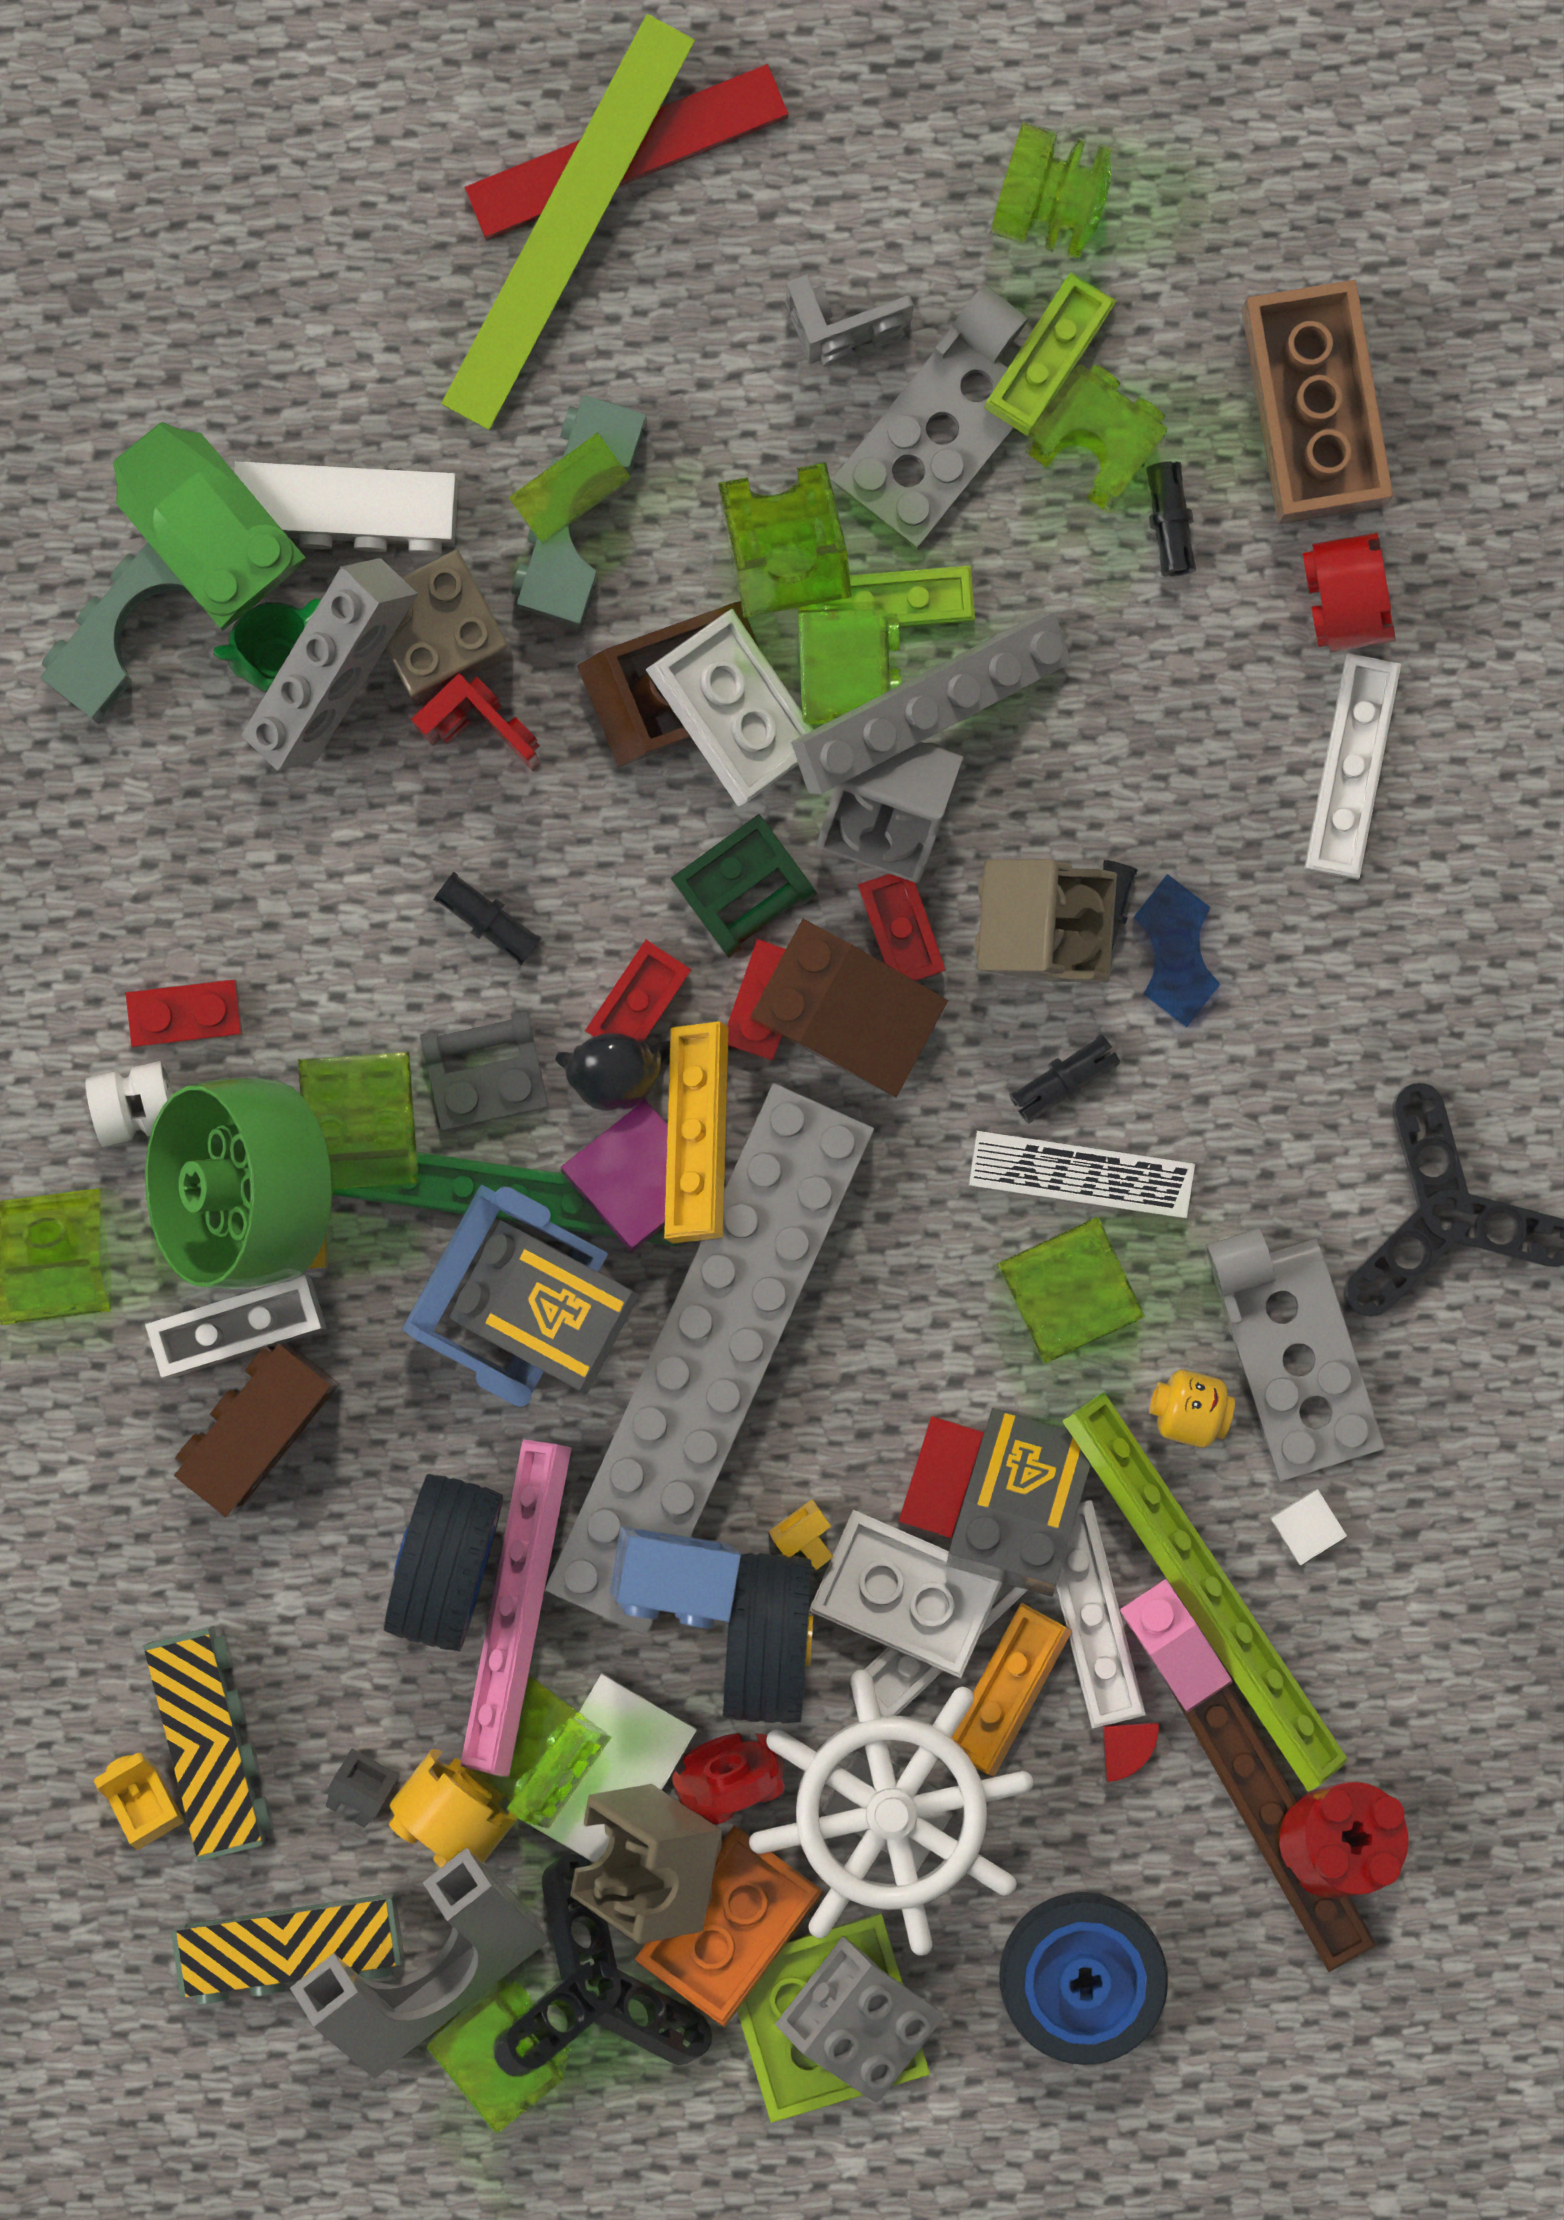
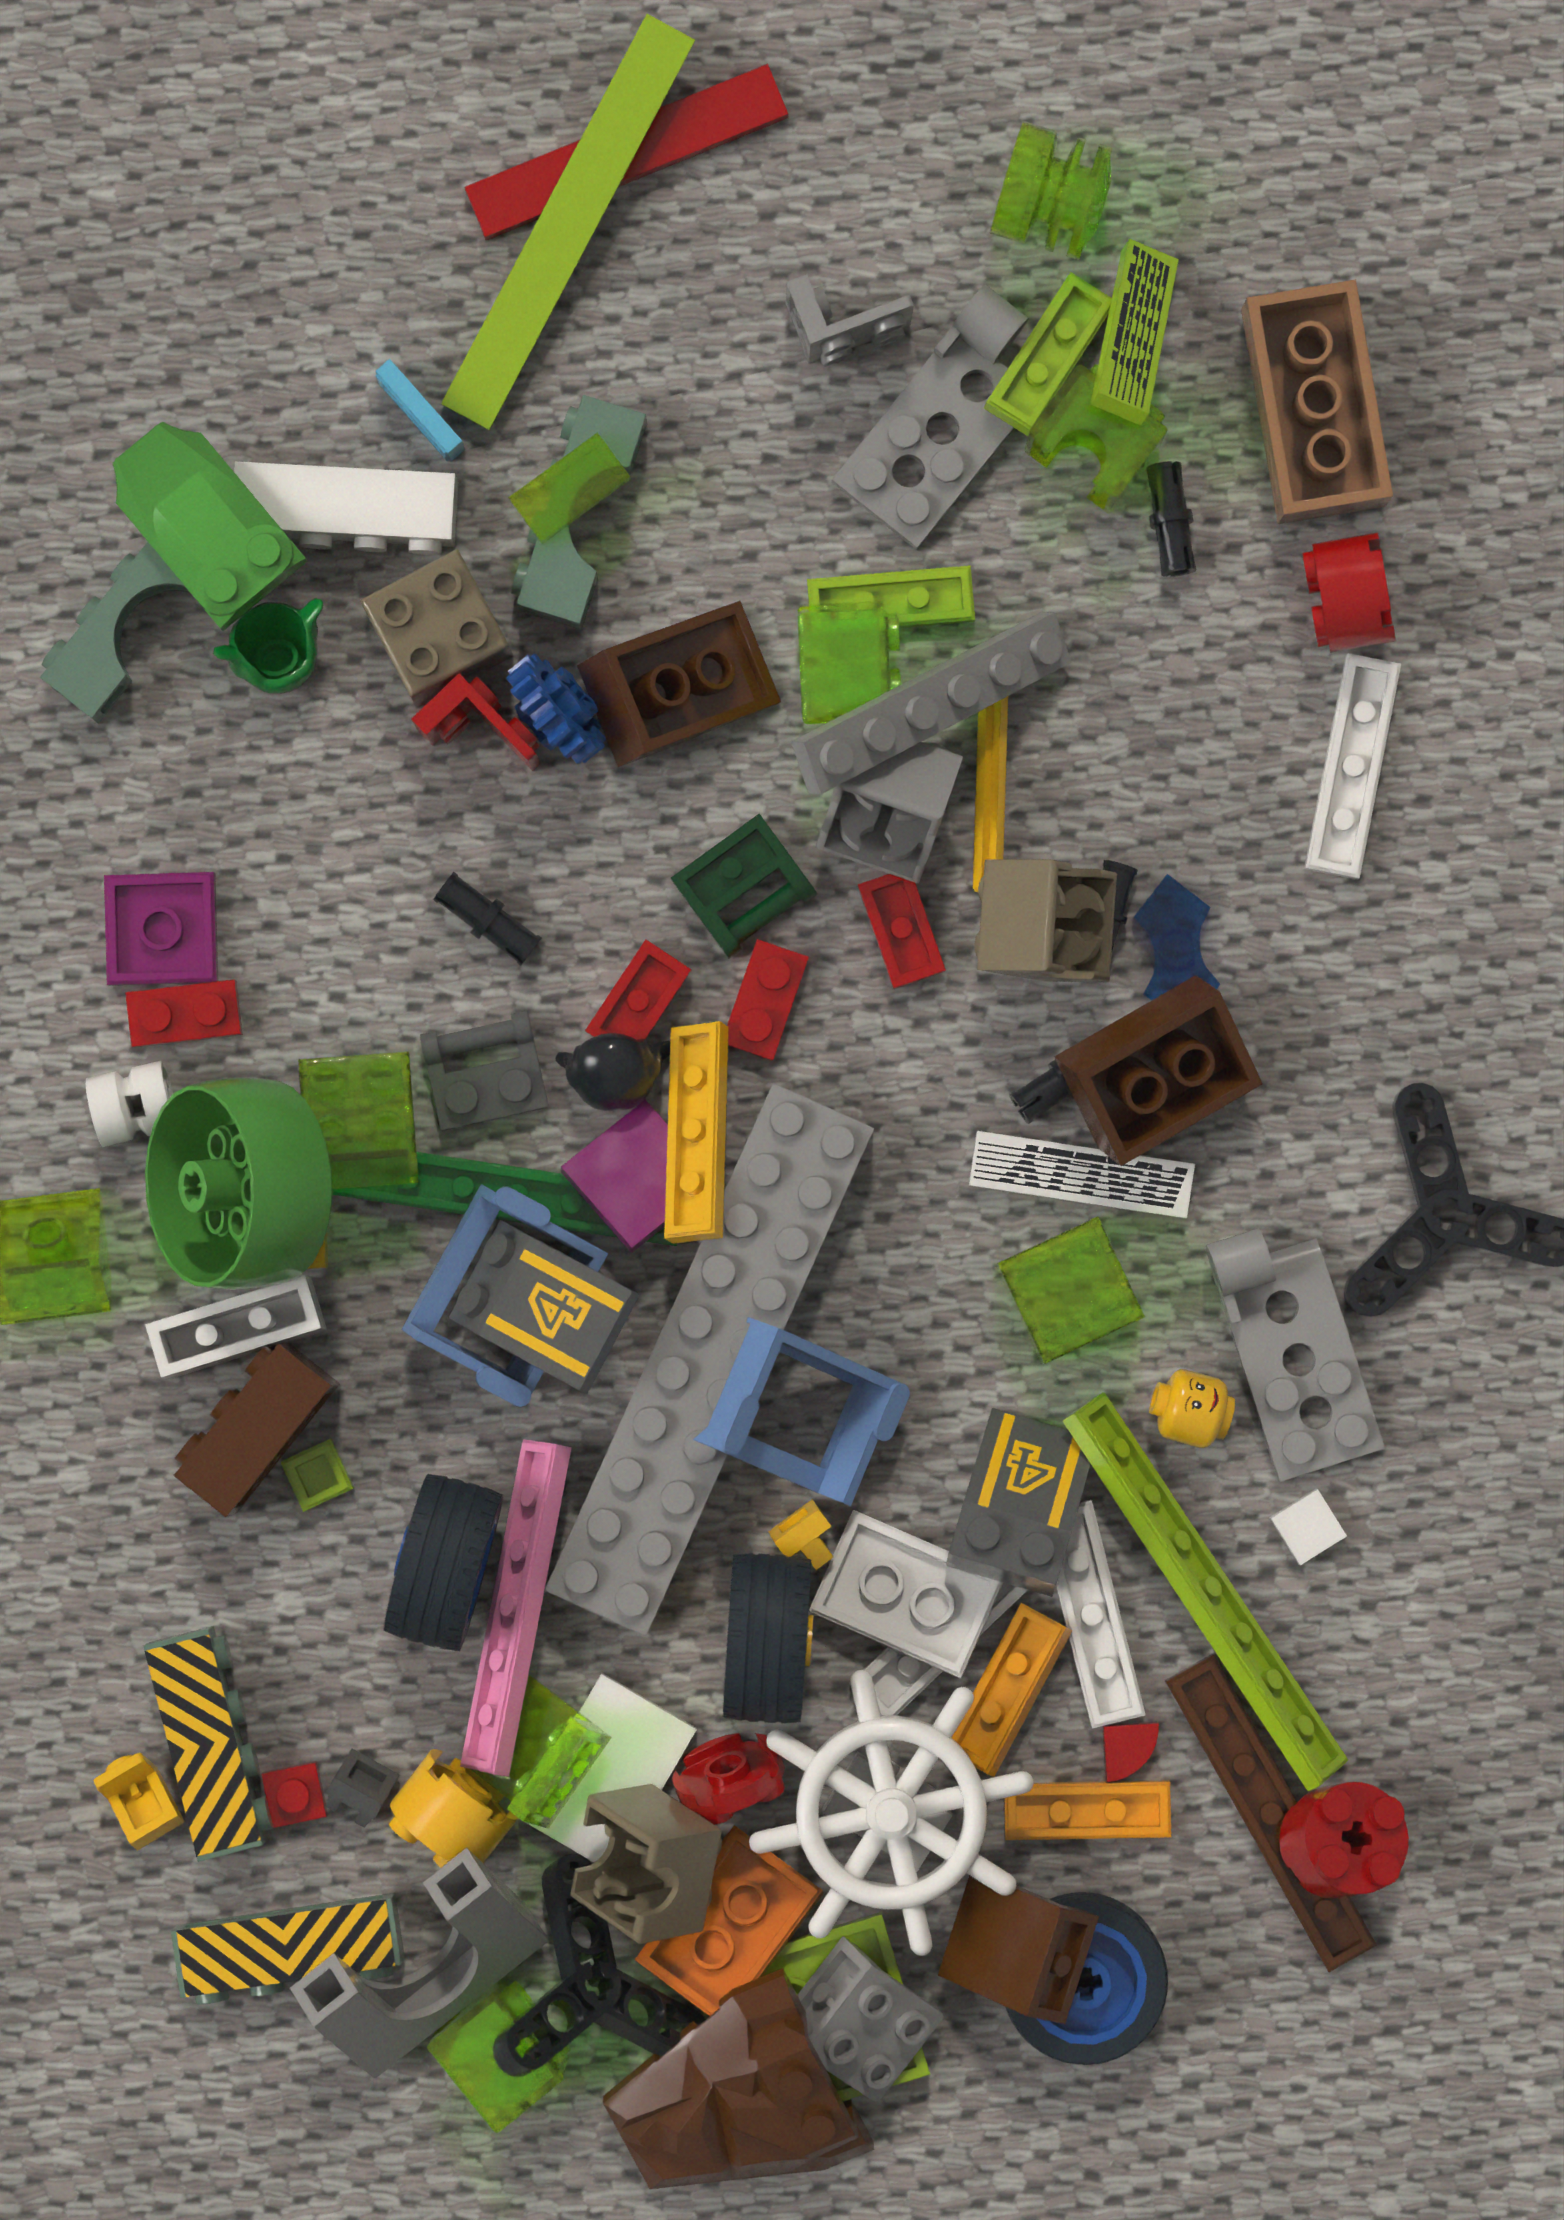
(161, 928): none -> magenta tile
(294, 1794): none -> red plate
(317, 1475): none -> lime tile
(329, 664): light grey brick -> none
(419, 411): none -> medium azure tile
(556, 708): none -> blue gear
(674, 1576): medium blue brick -> none
(732, 706): white tile -> none
(737, 2097): none -> reddish brown wedge
(785, 545): clear neon green piece -> none
(848, 1008): reddish brown slope -> none
(867, 1416): none -> medium blue piece
(941, 1476): red tile -> none
(990, 786): none -> yellow axle
(1018, 1950): none -> reddish brown panel
(1090, 1811): none -> light orange tile
(1134, 332): none -> lime tile
(1158, 1070): none -> reddish brown brick
(1176, 1645): bright pink slope -> none

